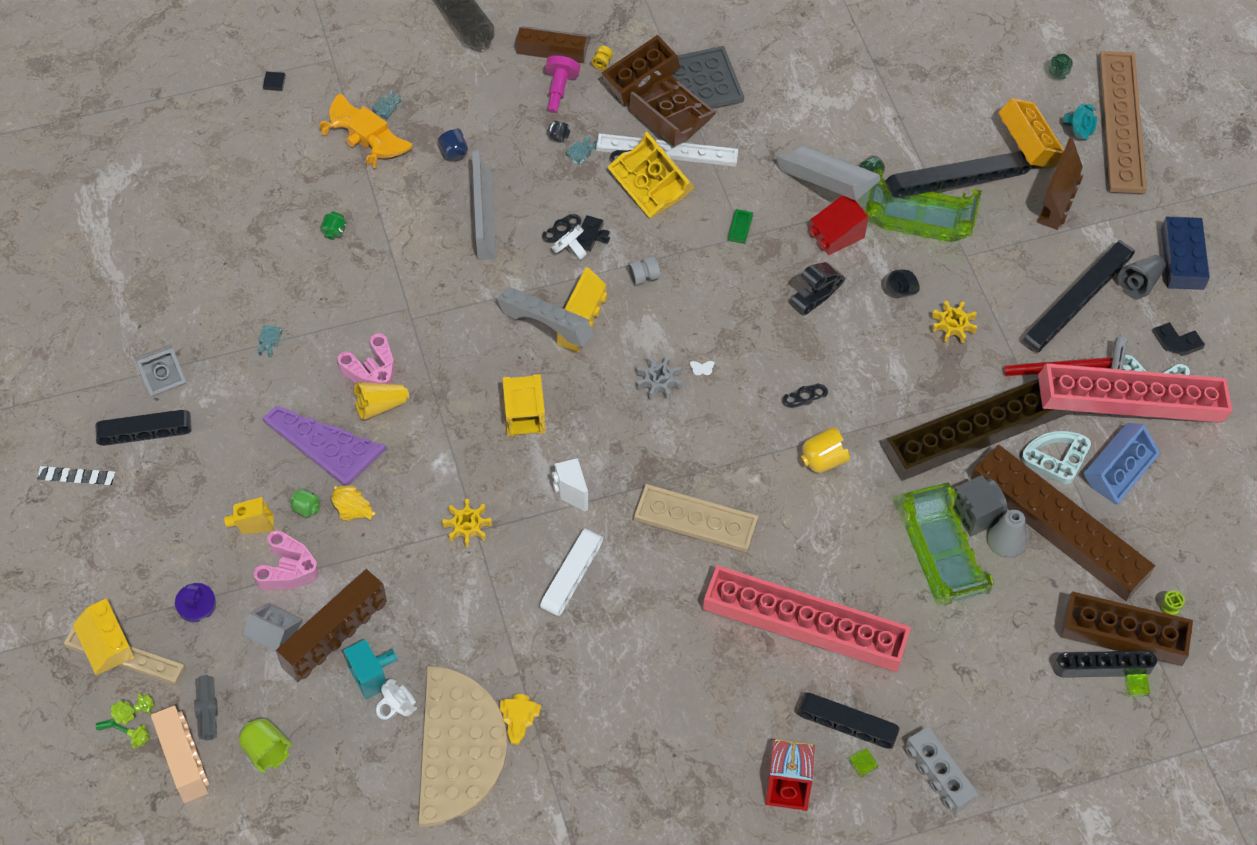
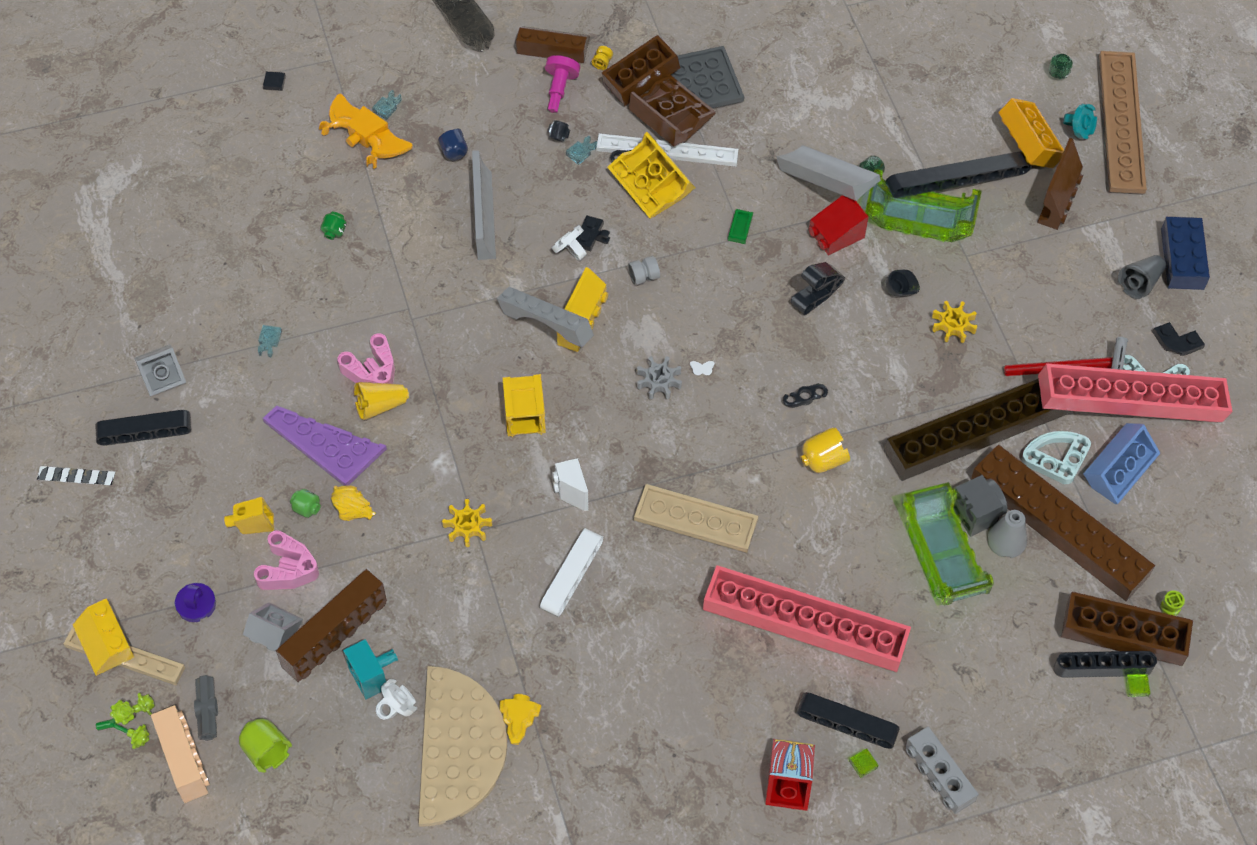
(565, 222): black piece -> none
(1078, 296): black beam -> none

